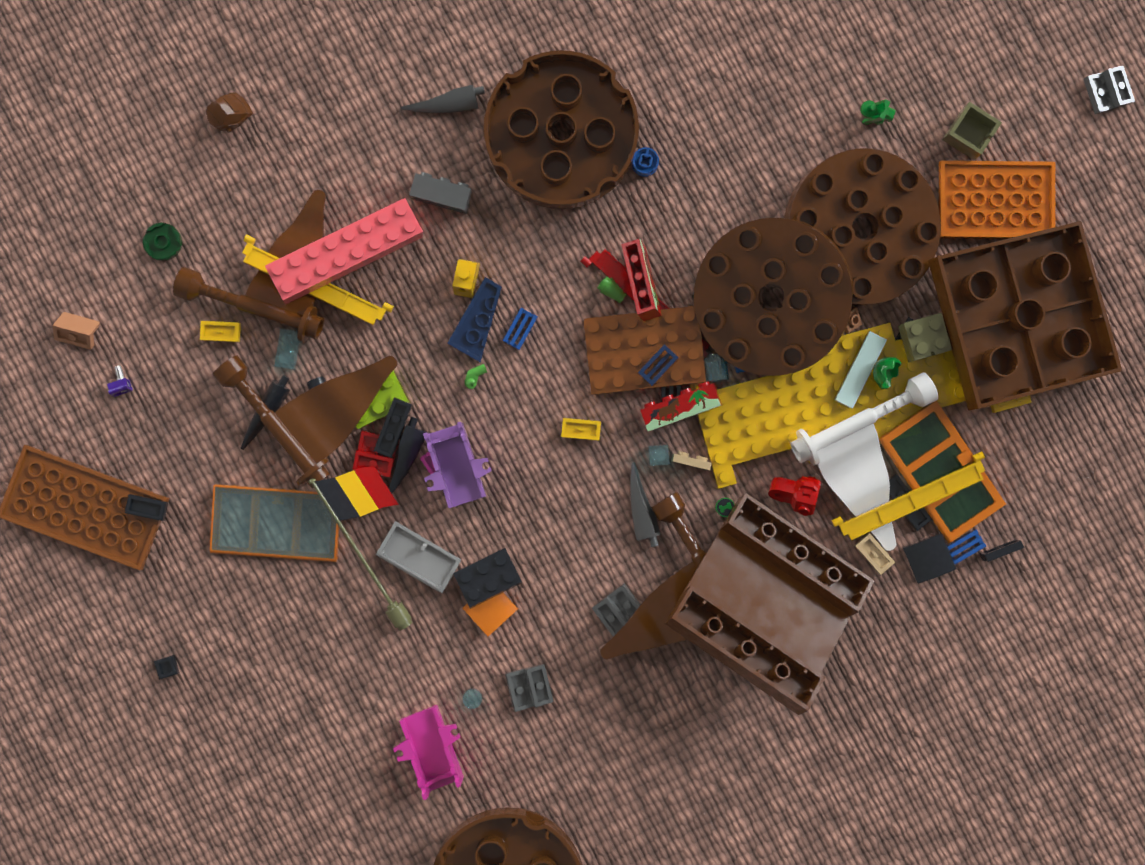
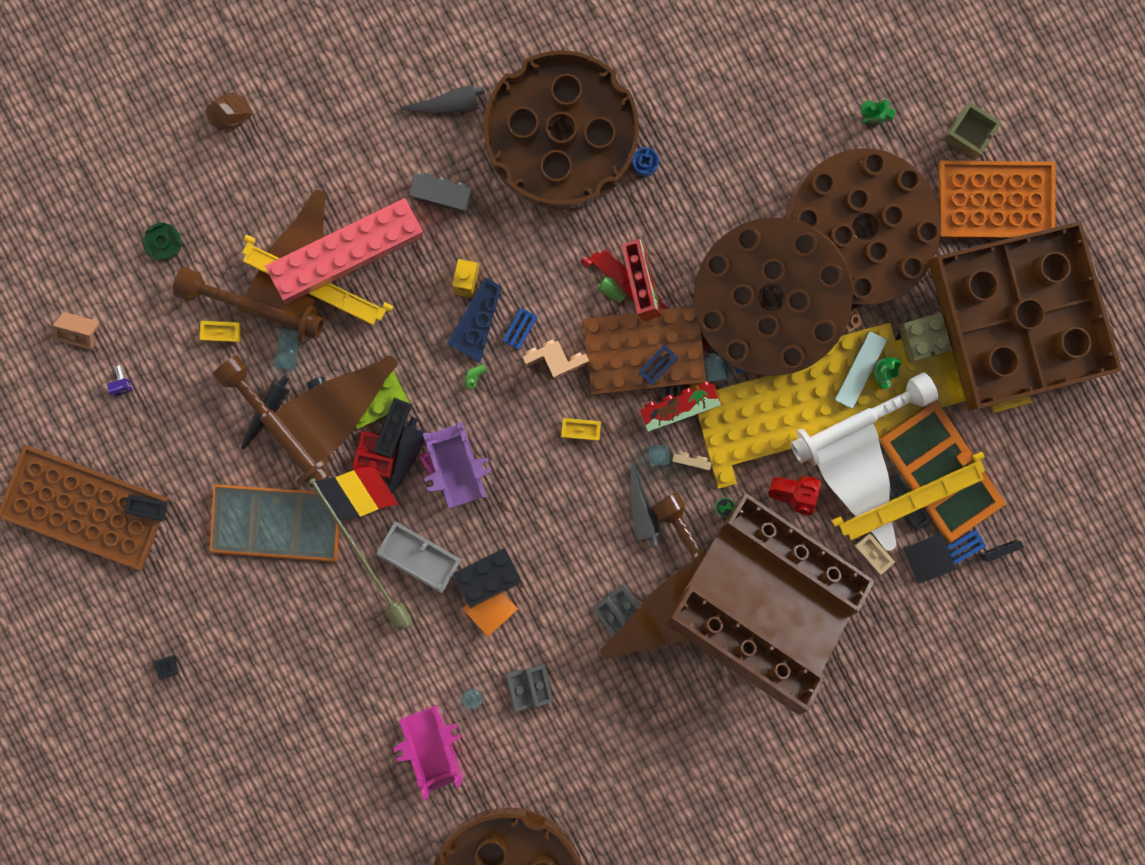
(555, 359): none -> light nougat bracket
(1109, 89): dark grey slope -> none

